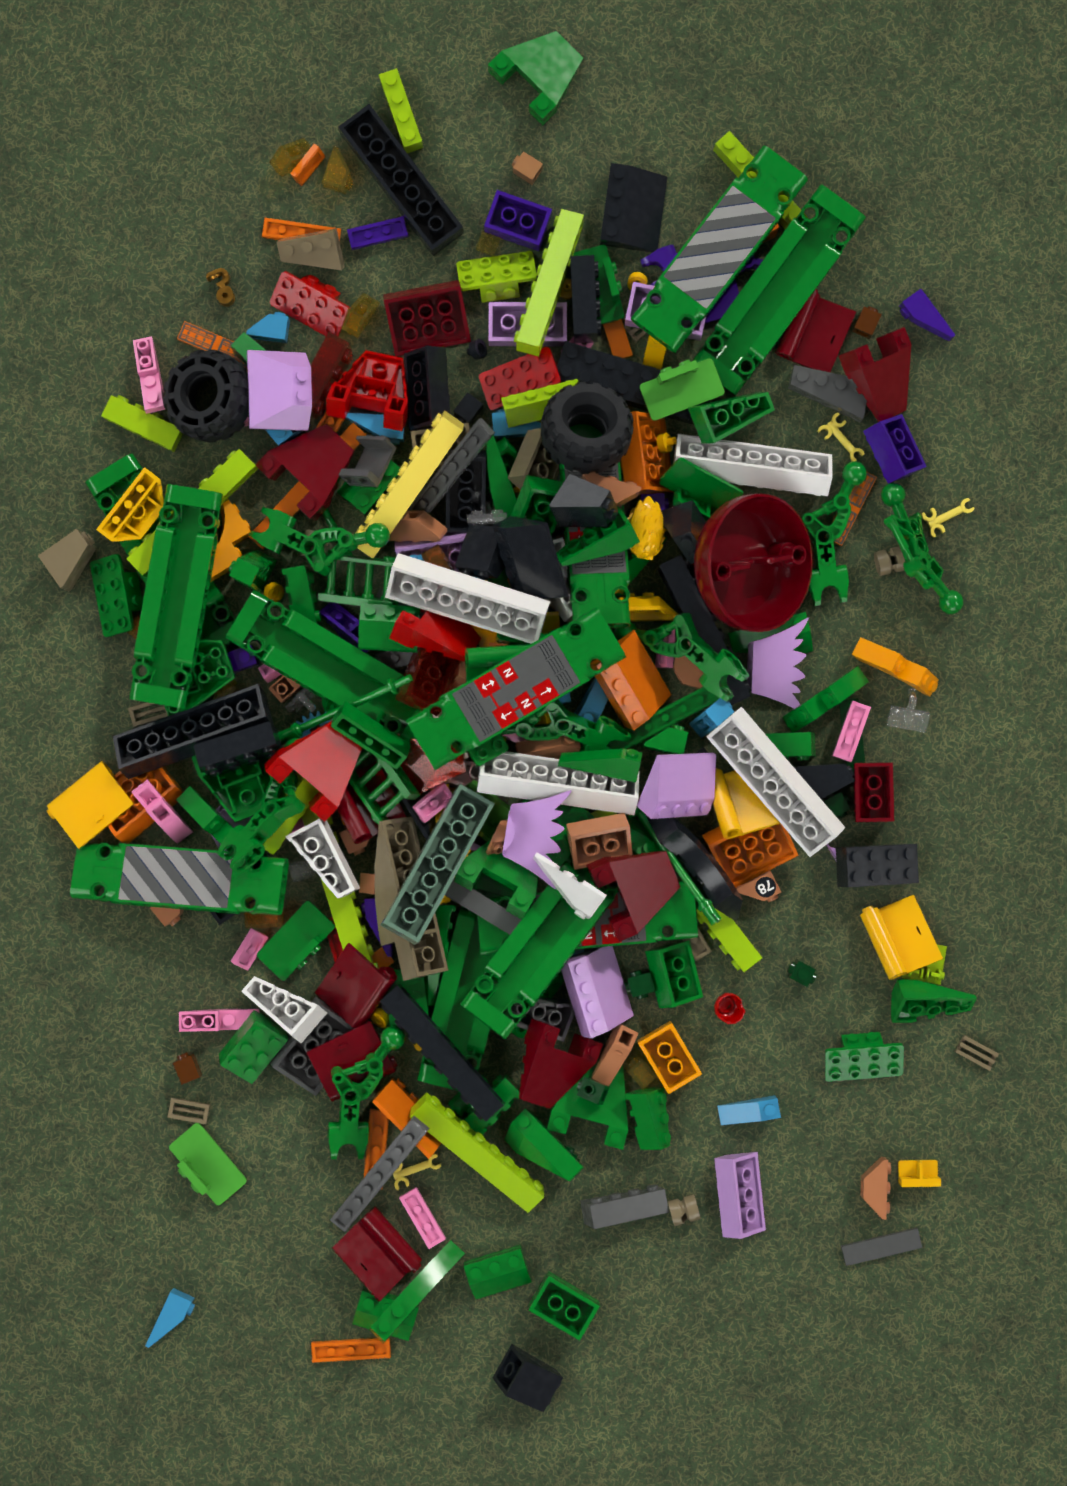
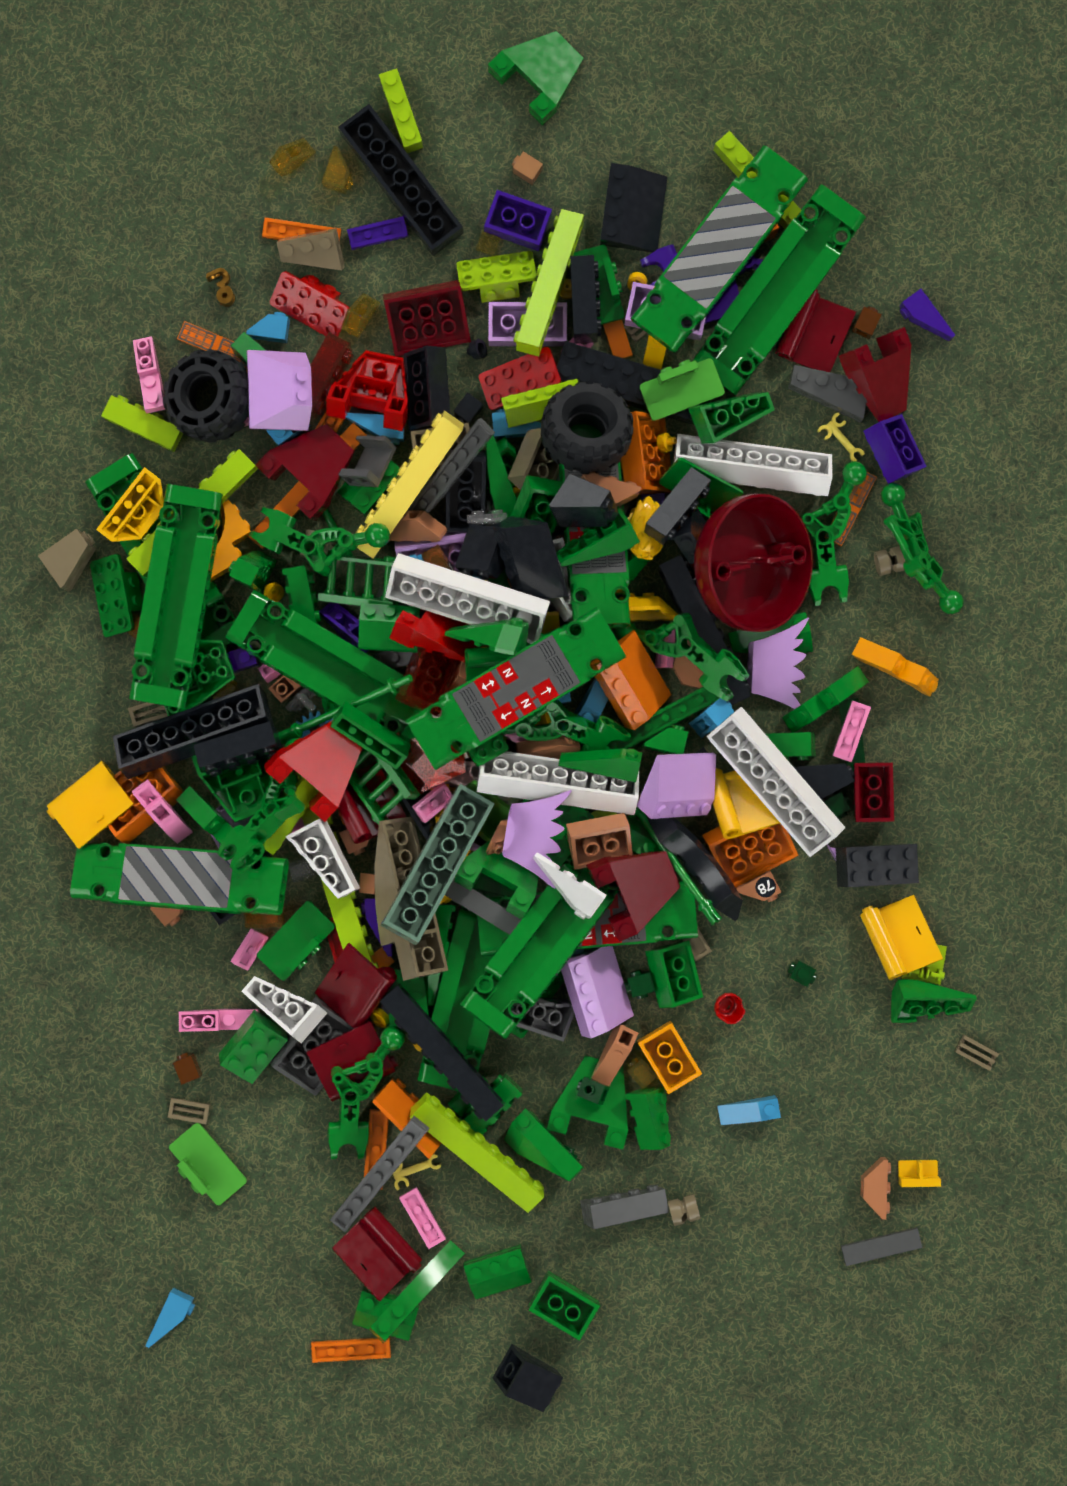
(307, 164): orange tile -> none
(501, 636): none -> green wedge
(551, 1070): dark red wedge -> none
(677, 506): none -> black brick
(732, 941): lime brick -> none
(740, 1195): lavender slope -> none
(863, 1058): green bracket -> none
(908, 717): clear plate -> none
(935, 522): light yellow bar -> none

